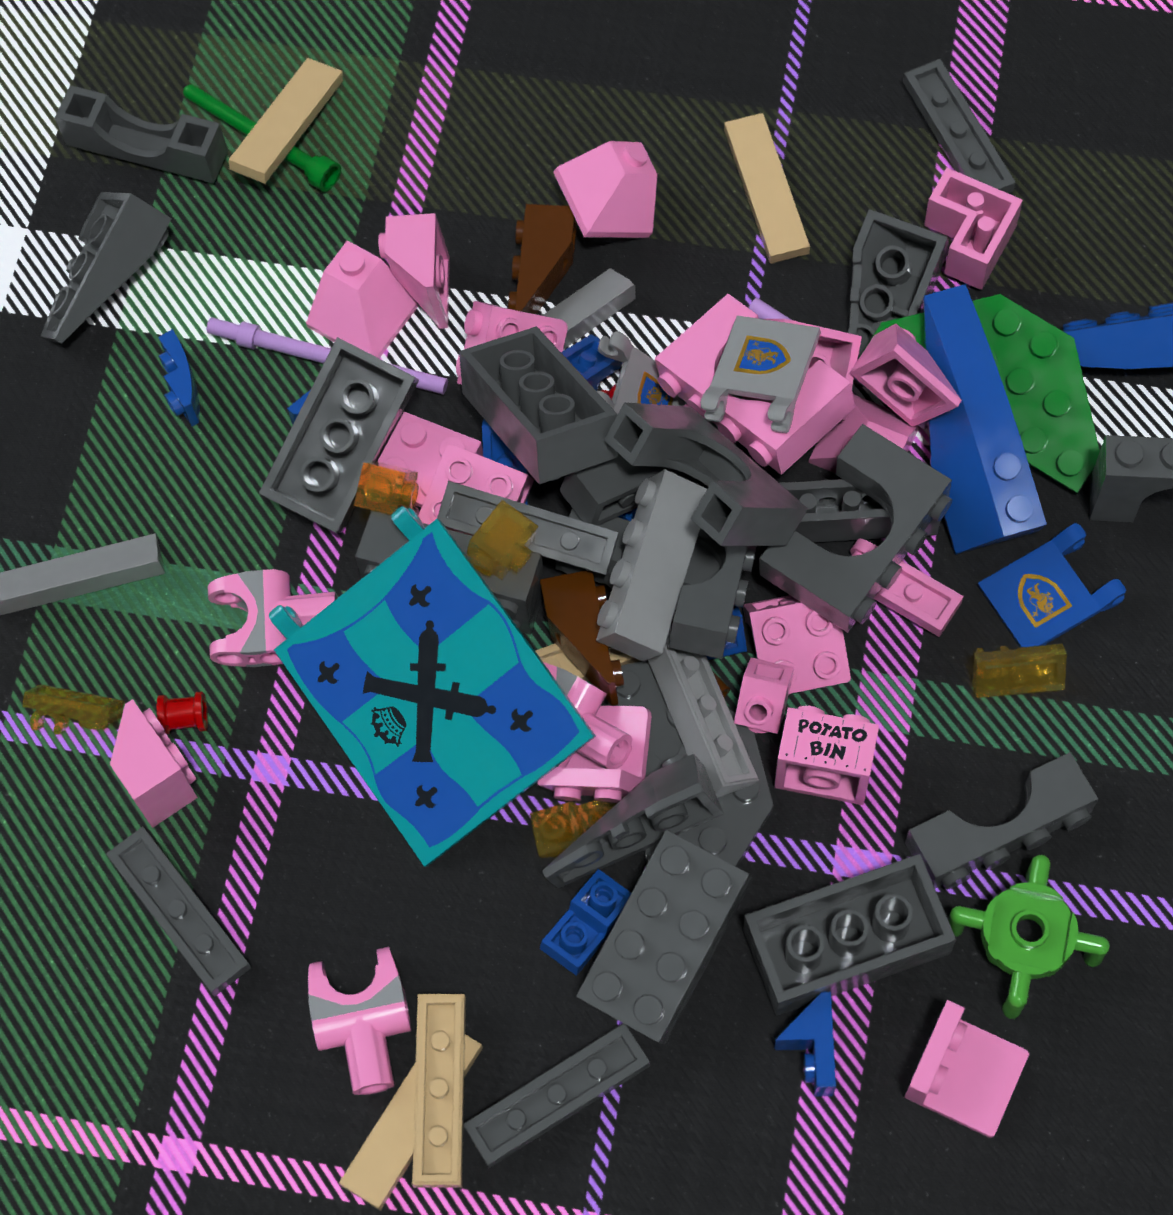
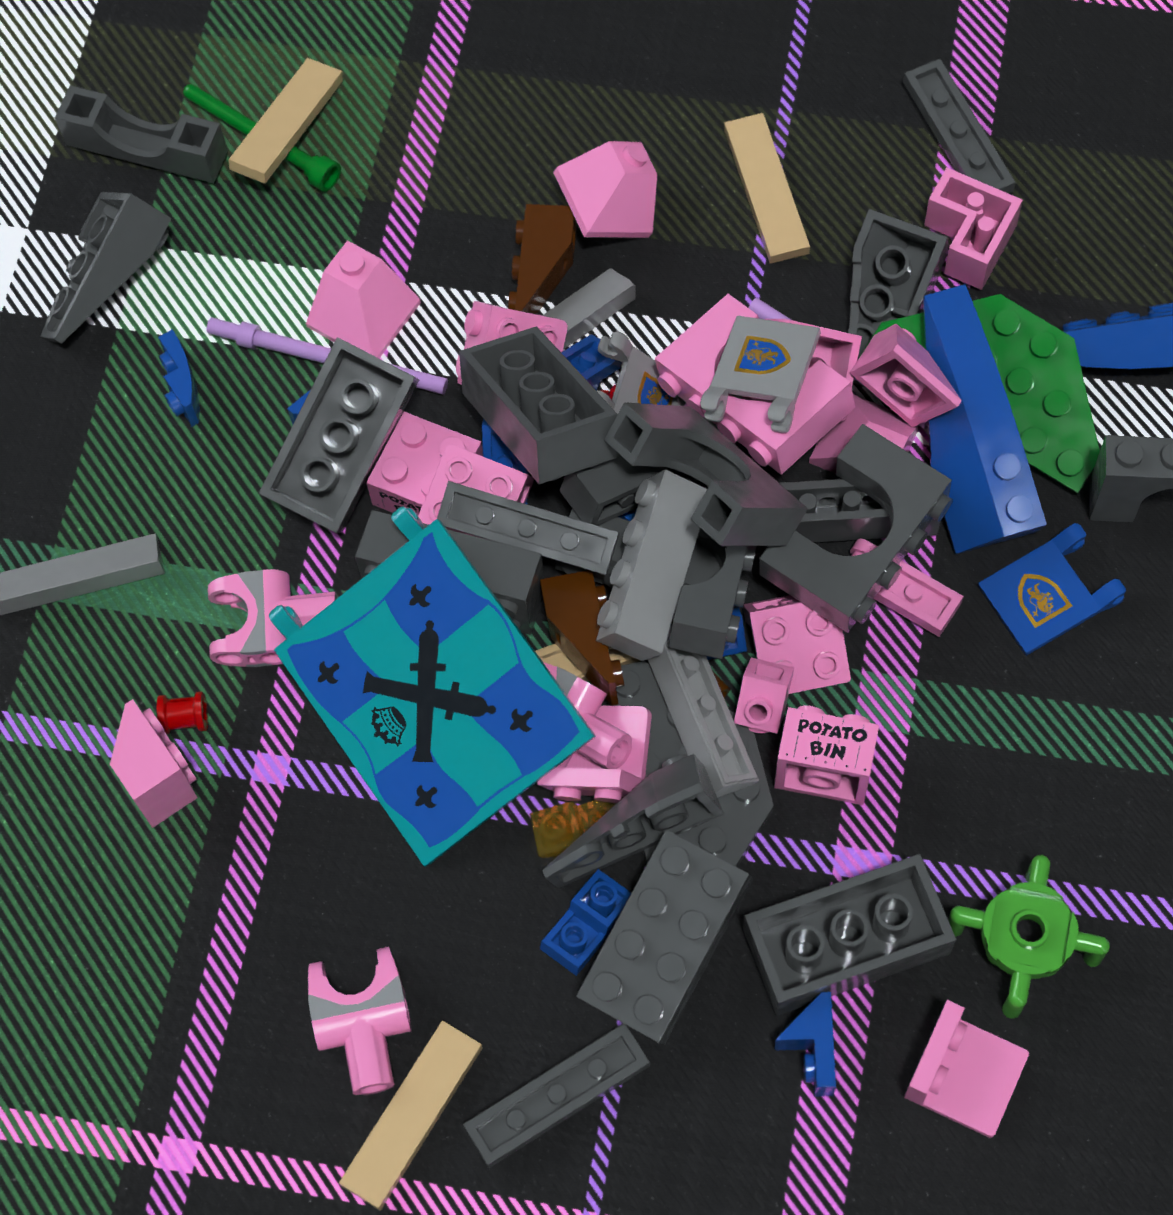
(61, 704): clear yellow plate -> none
(178, 911): dark grey plate -> none
(386, 487): clear yellow brick -> none
(419, 261): bright pink slope -> none
(439, 1091): tan tile -> none
(502, 542): clear yellow brick -> none
(952, 847): dark grey arch -> none
(1019, 670): clear yellow plate -> none

